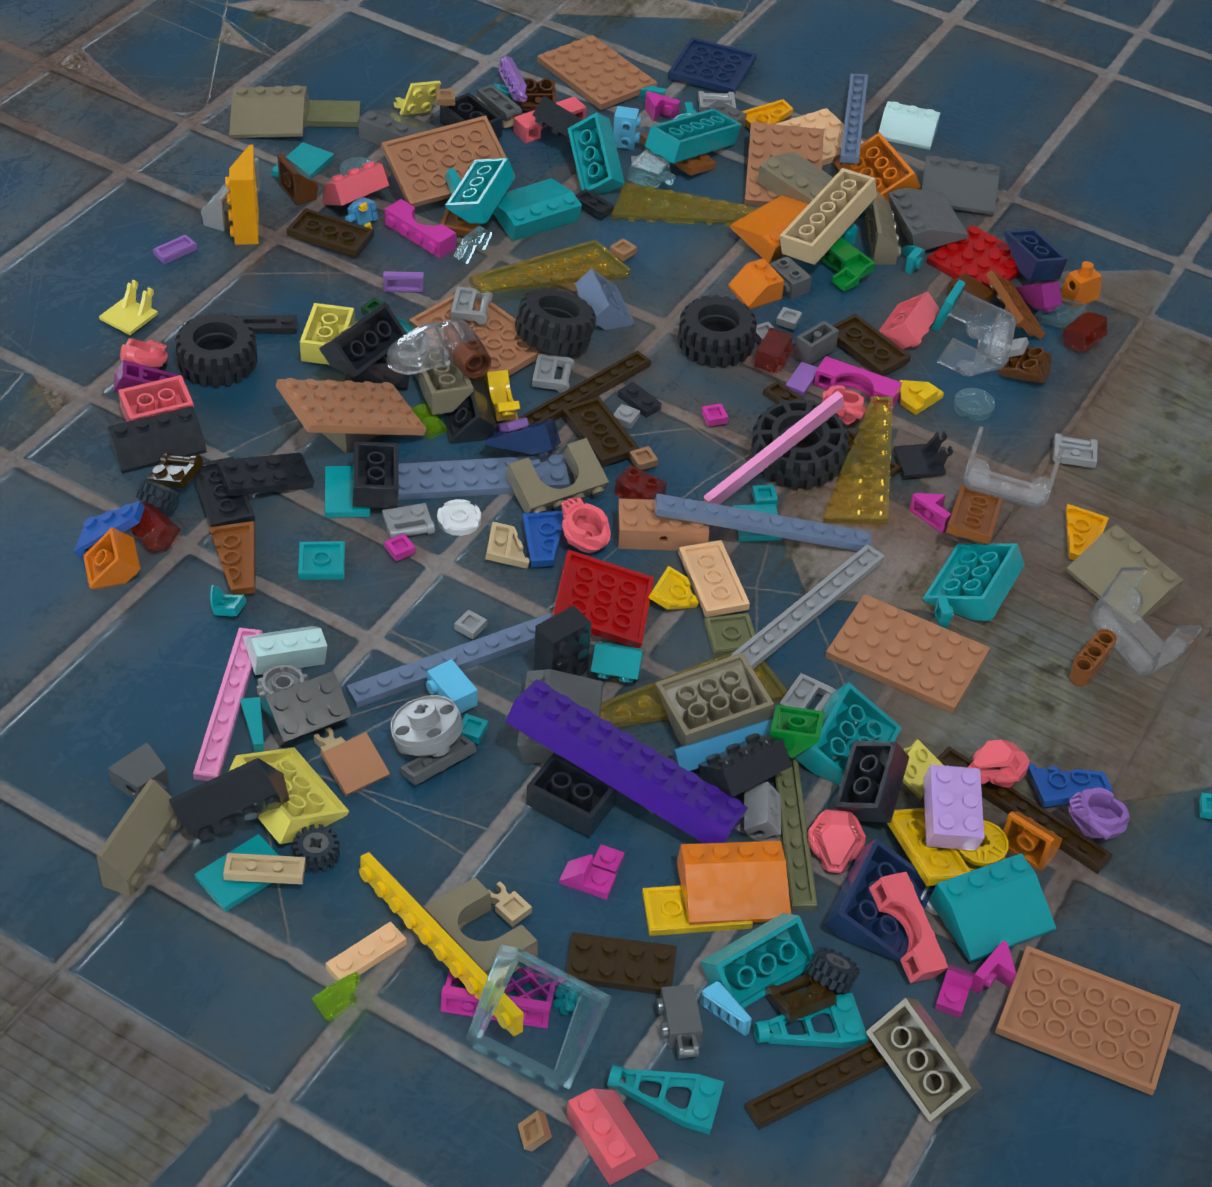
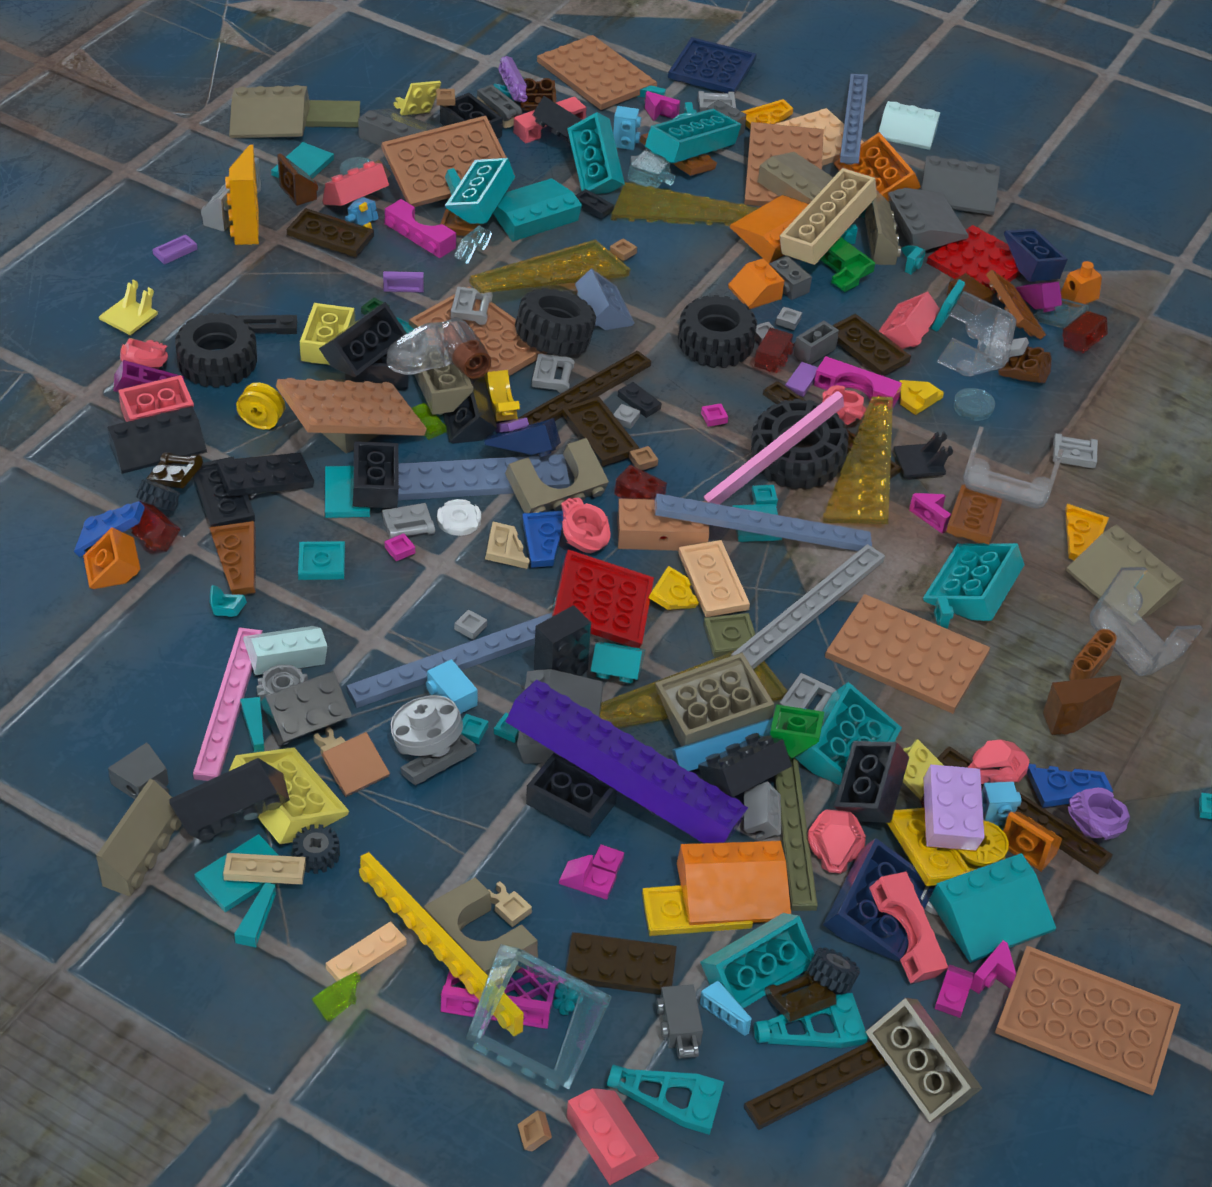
(253, 923): none -> teal piece
(260, 405): none -> yellow wheel
(506, 730): none -> teal tile
(999, 801): none -> medium azure brick
(1079, 702): none -> reddish brown slope

